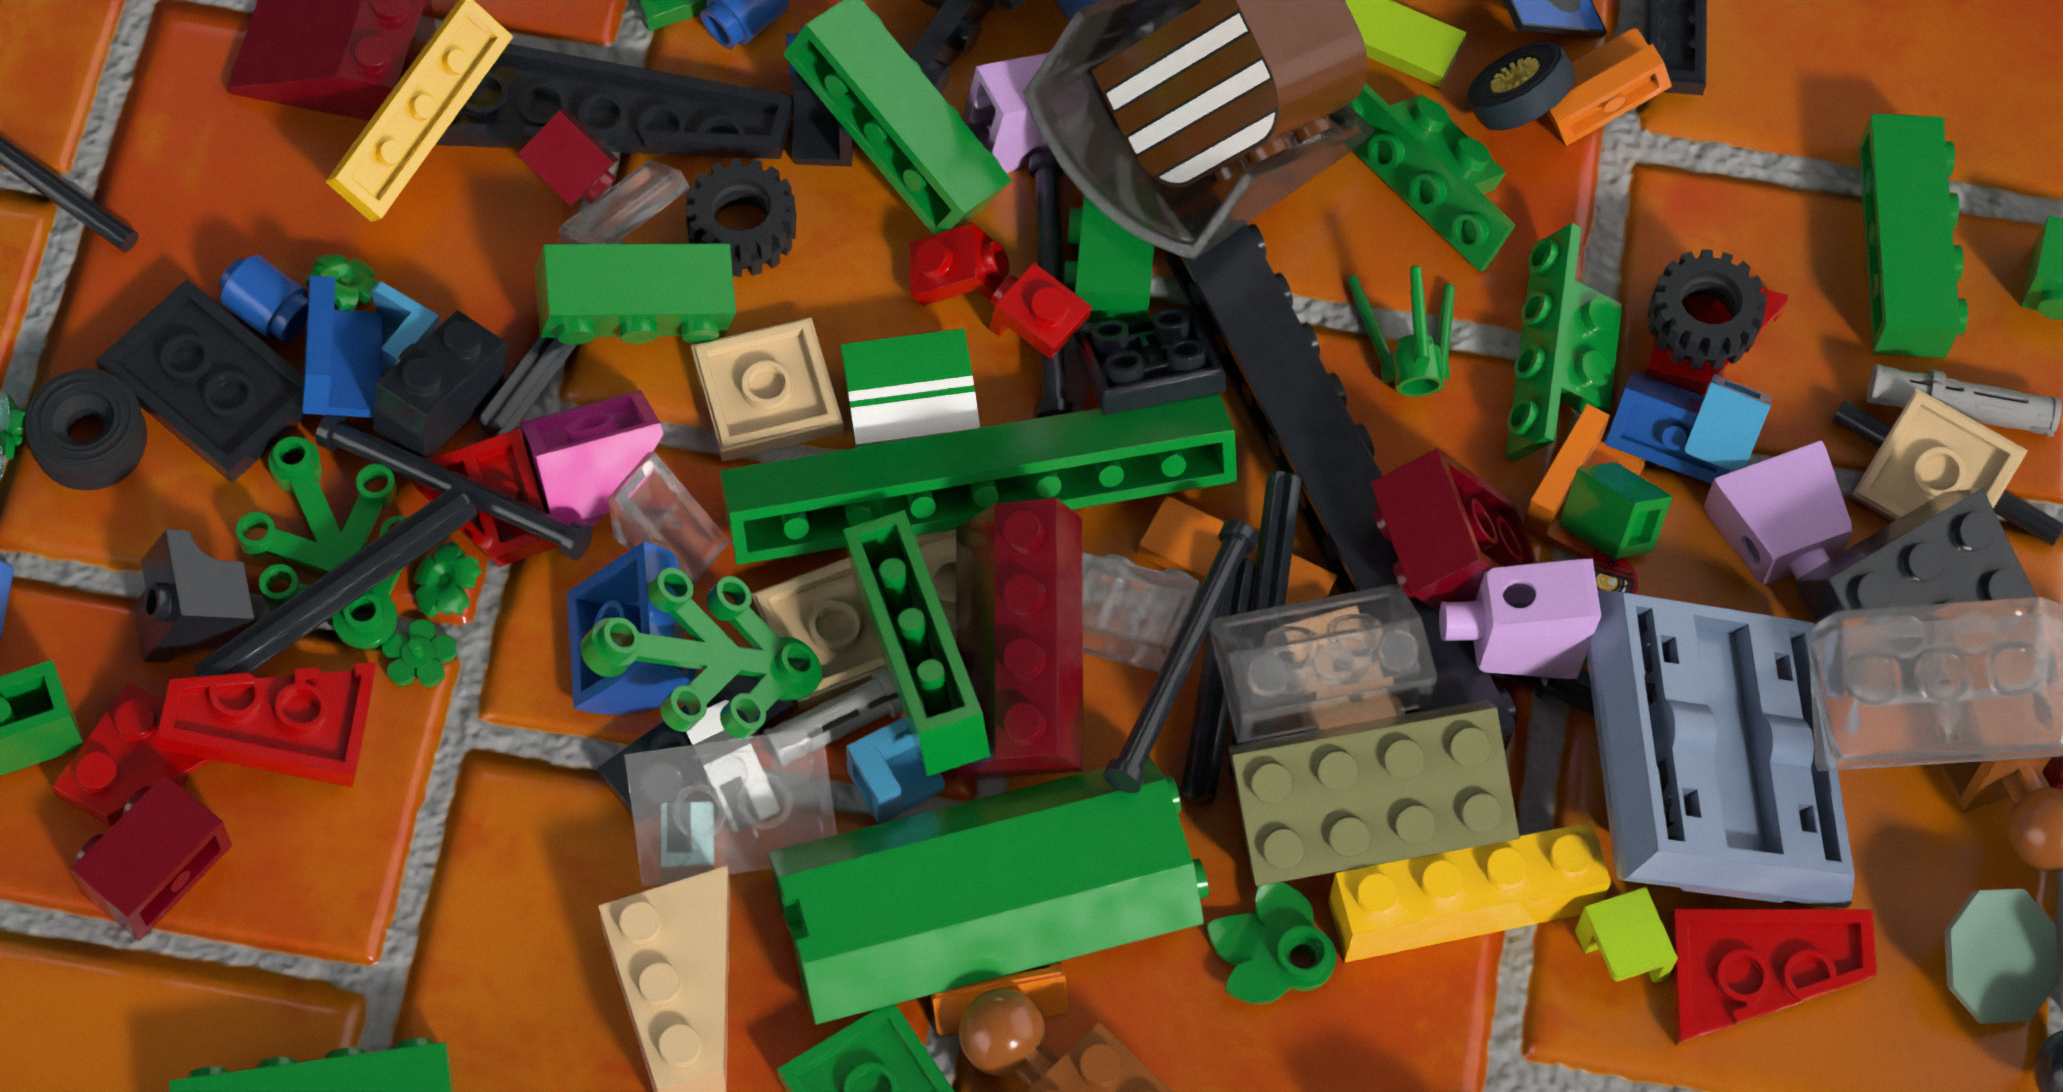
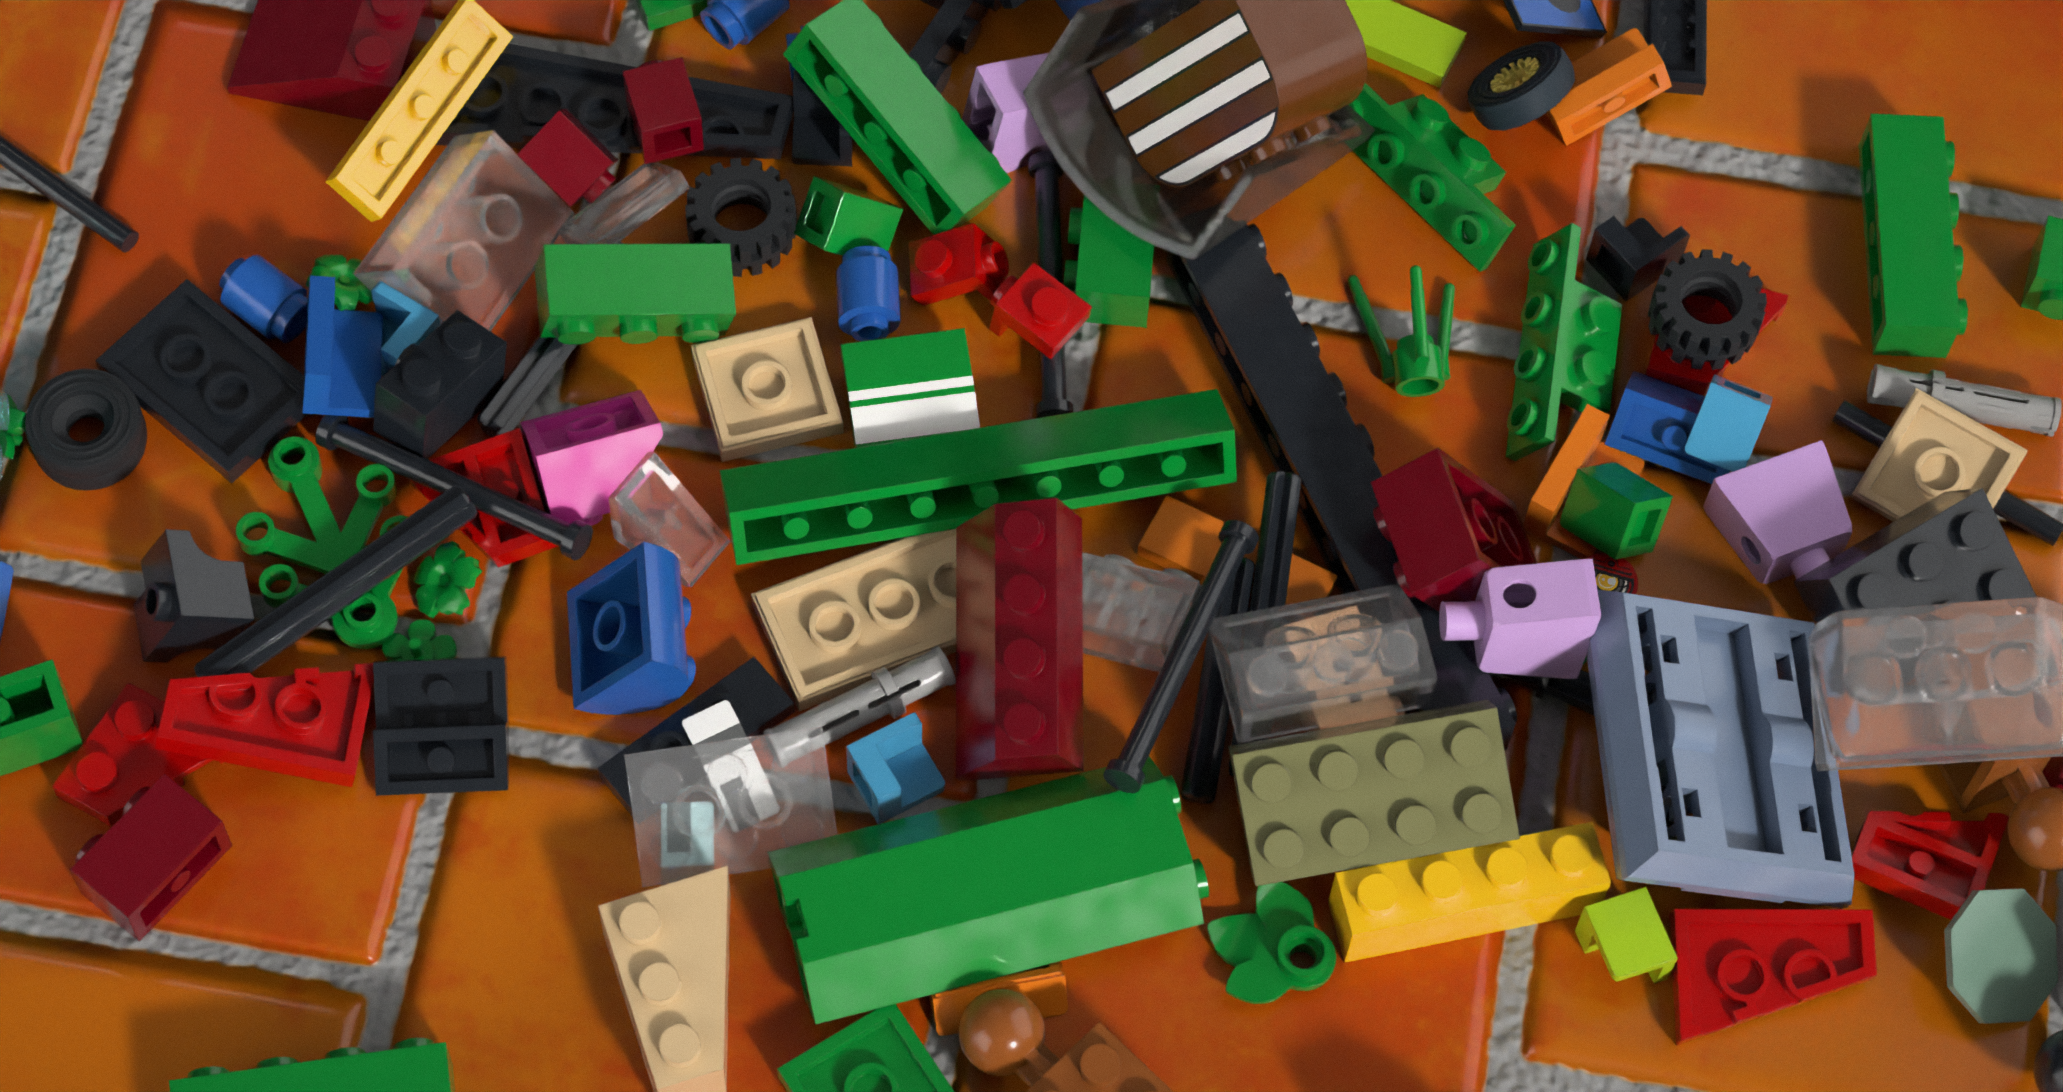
(441, 725): none -> black slope
(468, 232): none -> clear slope
(663, 110): none -> dark red brick
(783, 664): green plant -> none
(846, 218): none -> green panel
(868, 293): none -> blue brick
(916, 643): green brick -> none
(1149, 361): black tile -> none
(1634, 254): none -> black panel
(1927, 856): none -> red wing

